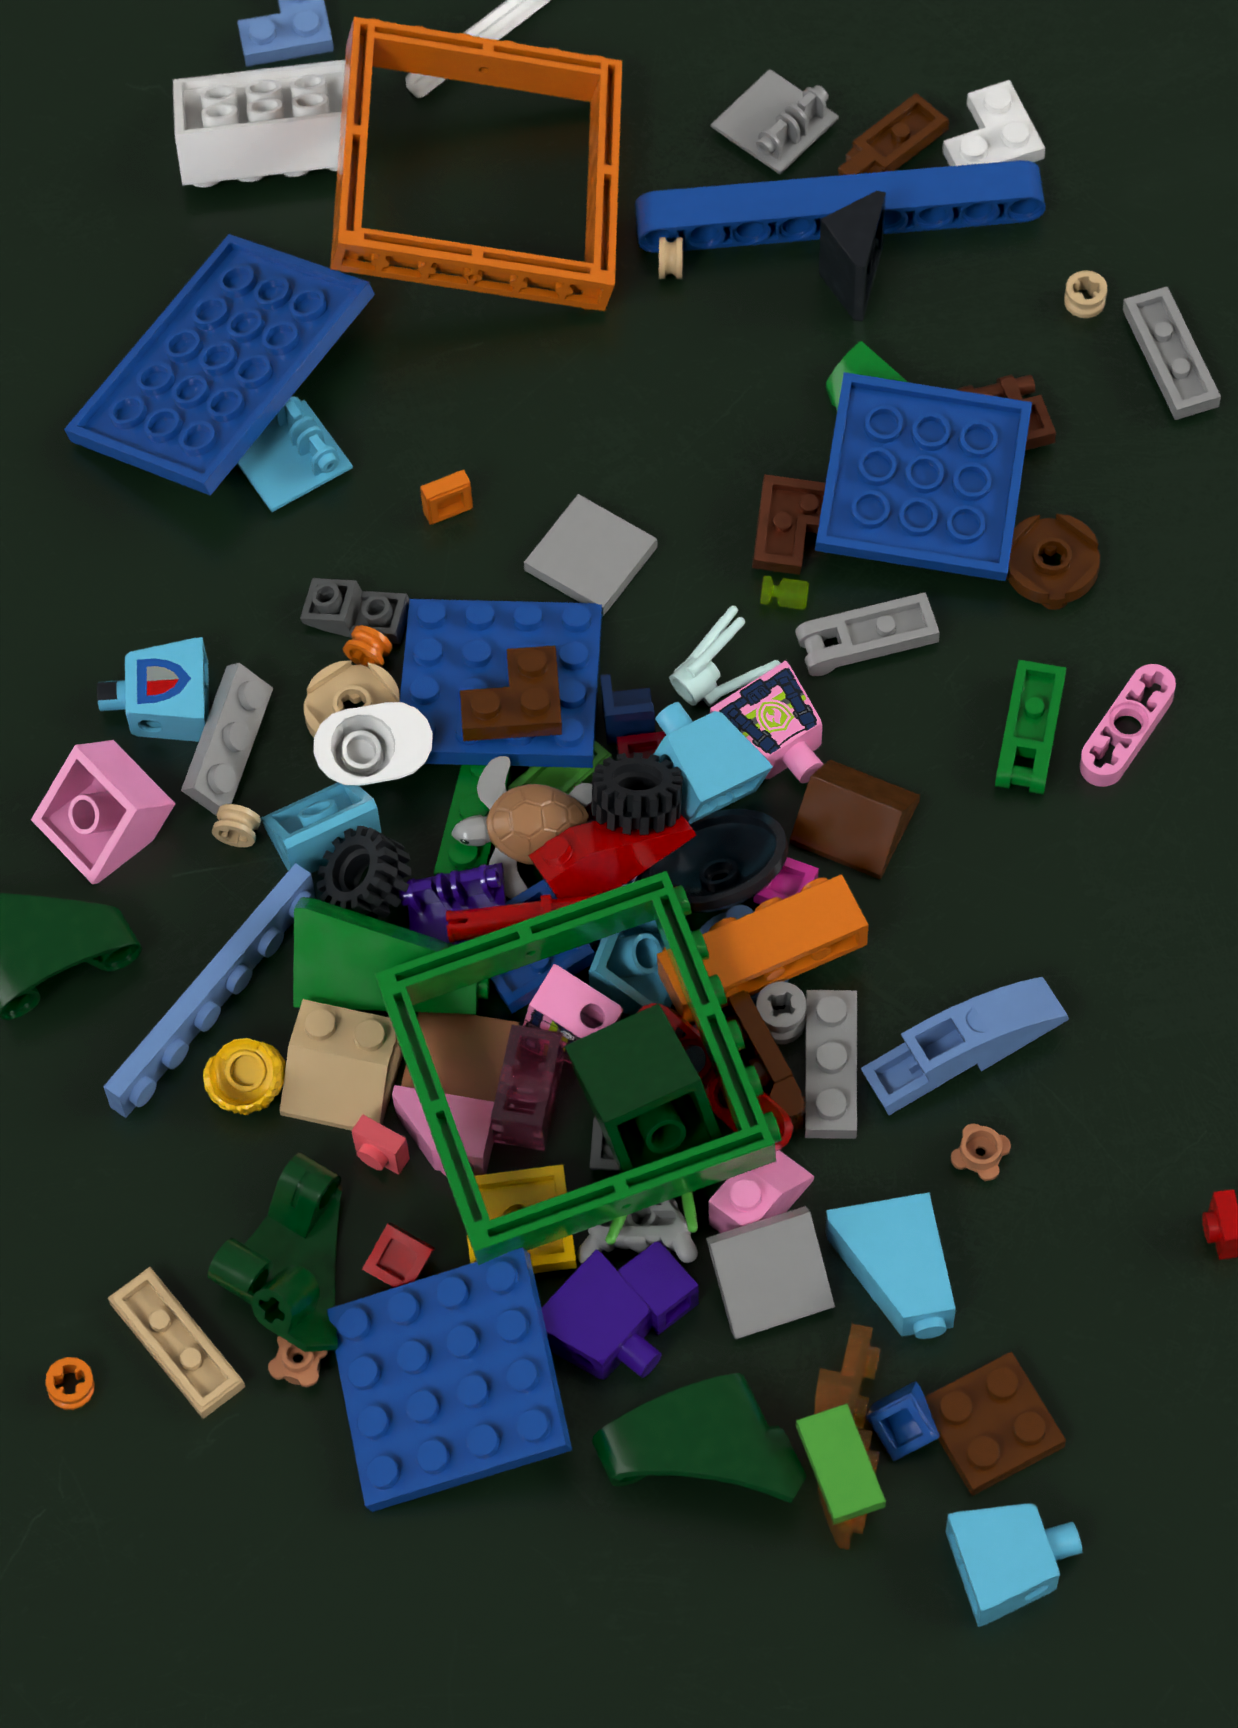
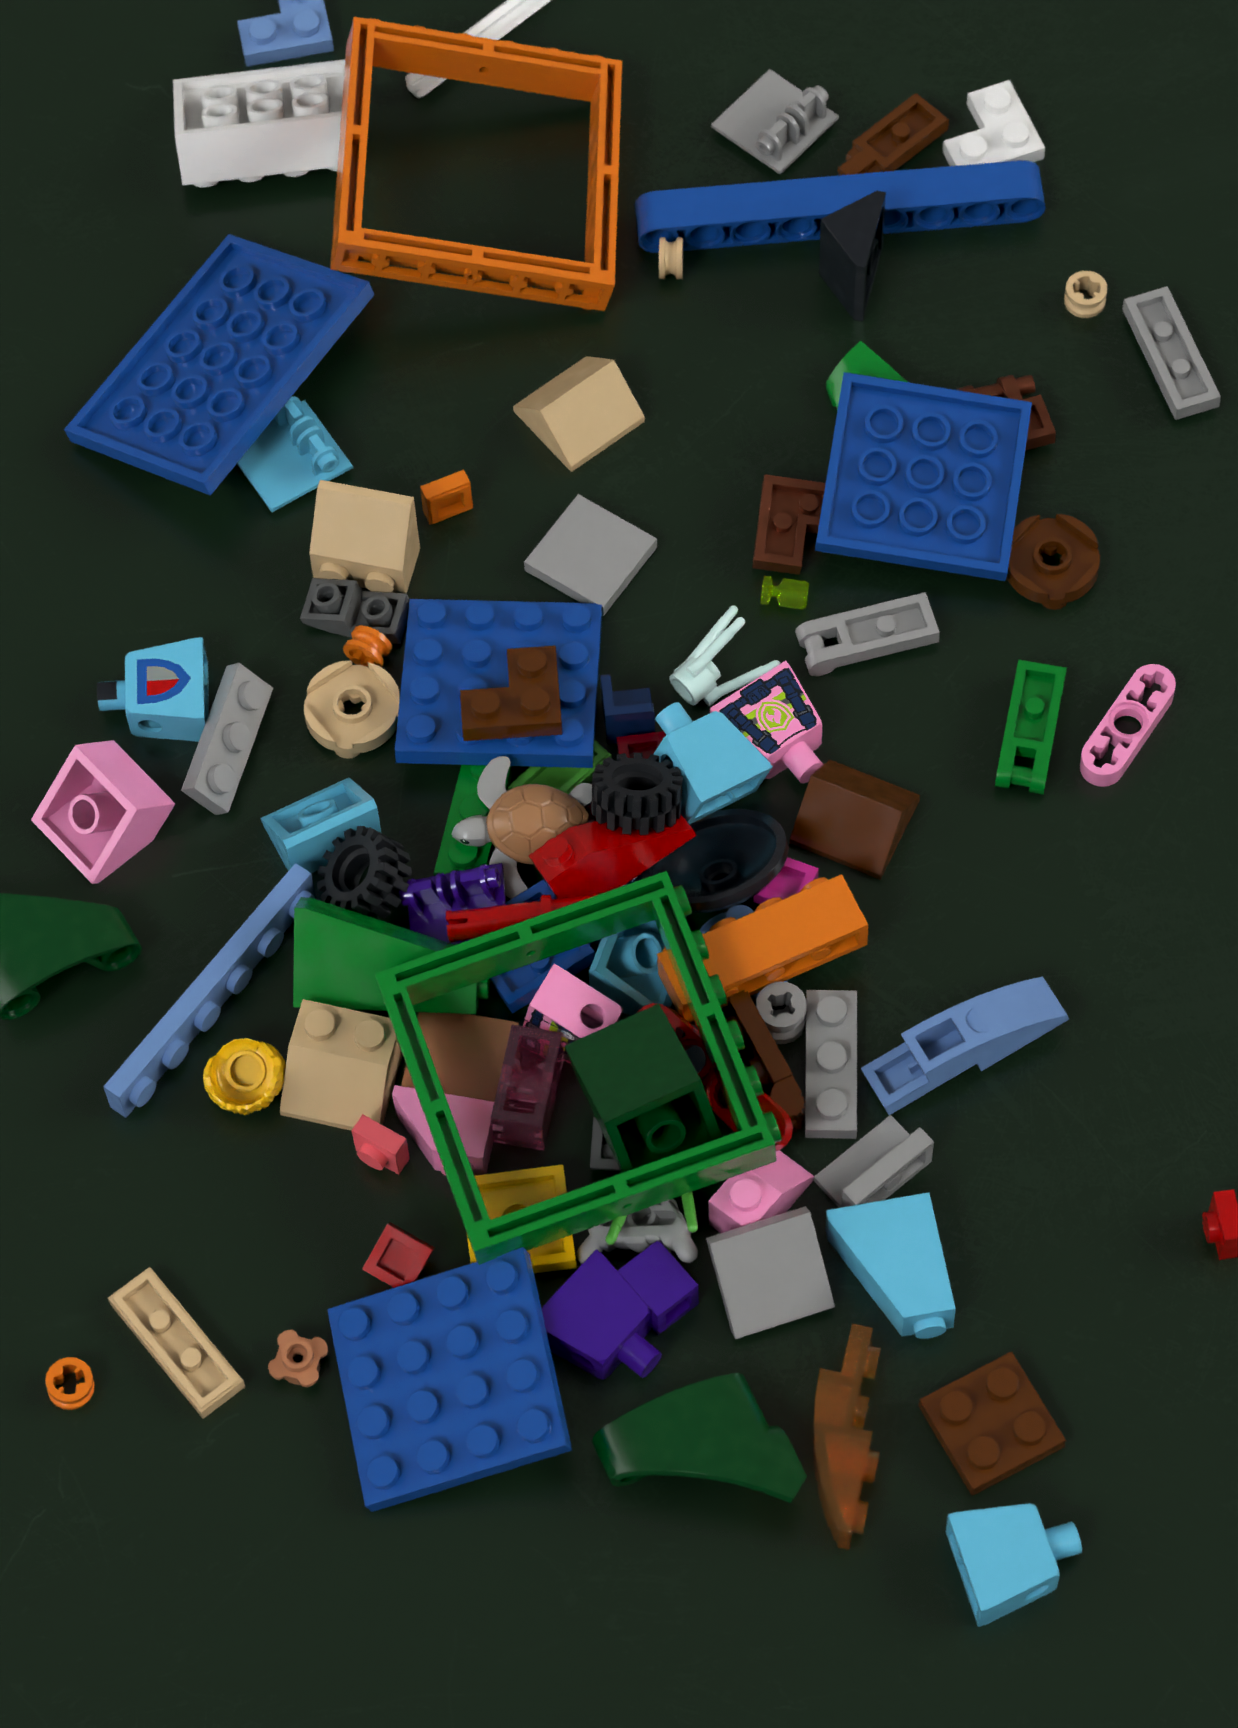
(236, 825): tan bush -> none
(290, 1258): dark green panel -> none
(364, 537): none -> tan slope
(373, 743): white piece -> none
(581, 411): none -> tan slope
(840, 1464): bright green tile -> none
(876, 1165): none -> light grey panel
(903, 1421): blue slope -> none
(981, 1137): nougat plate -> none

